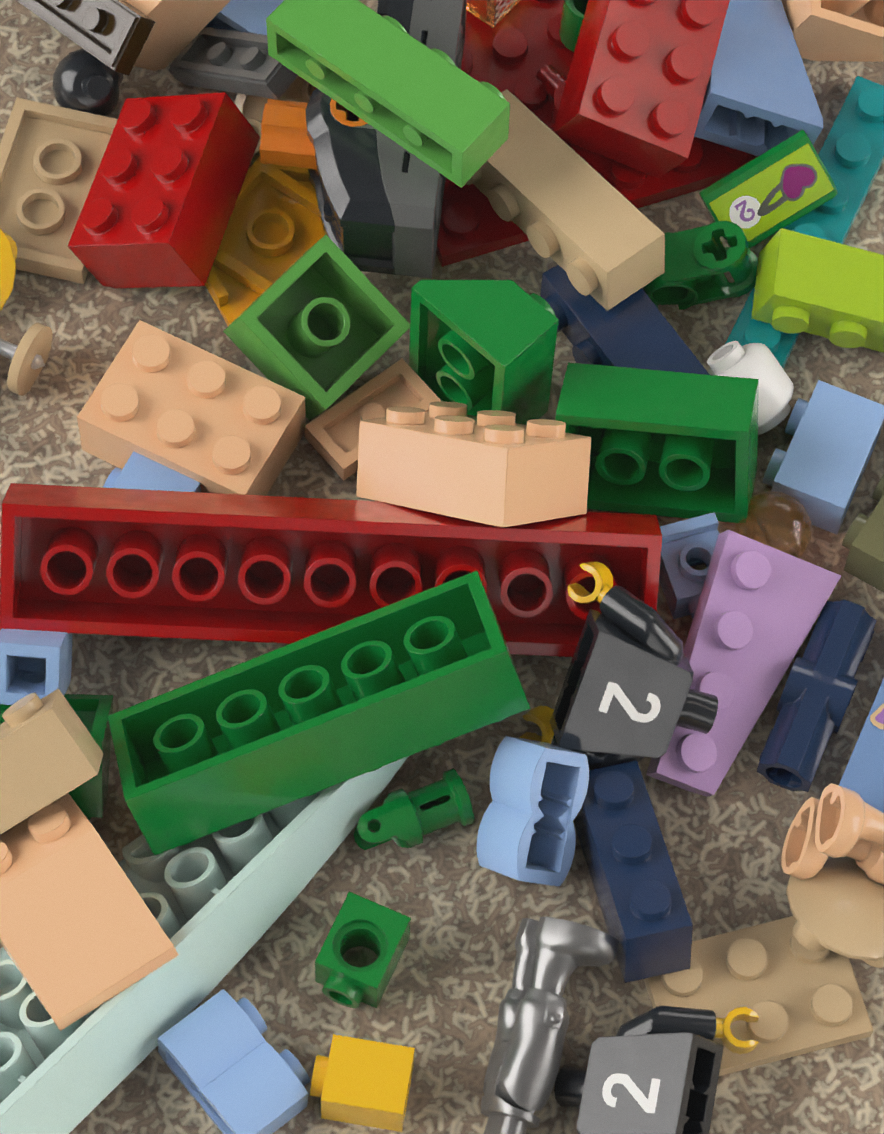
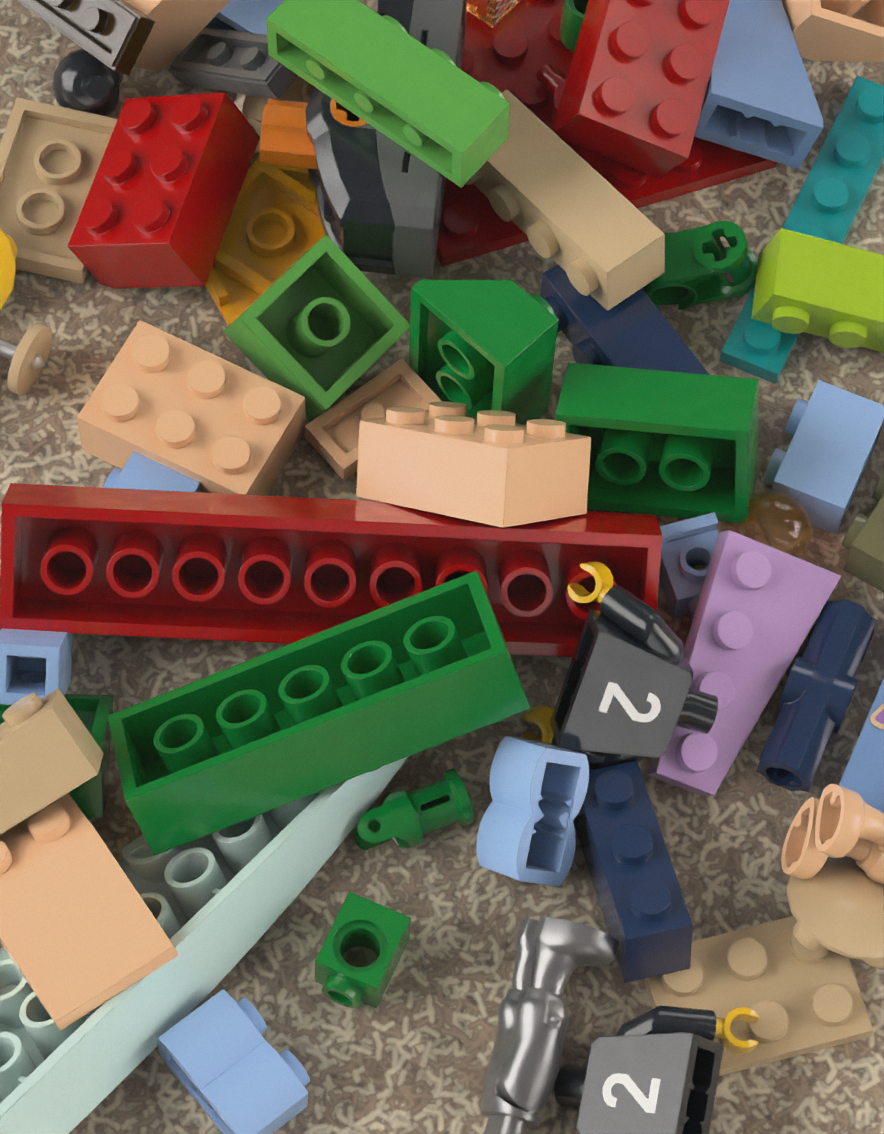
(364, 1082): yellow brick -> none
(759, 363): white head -> none
(771, 189): slope -> none

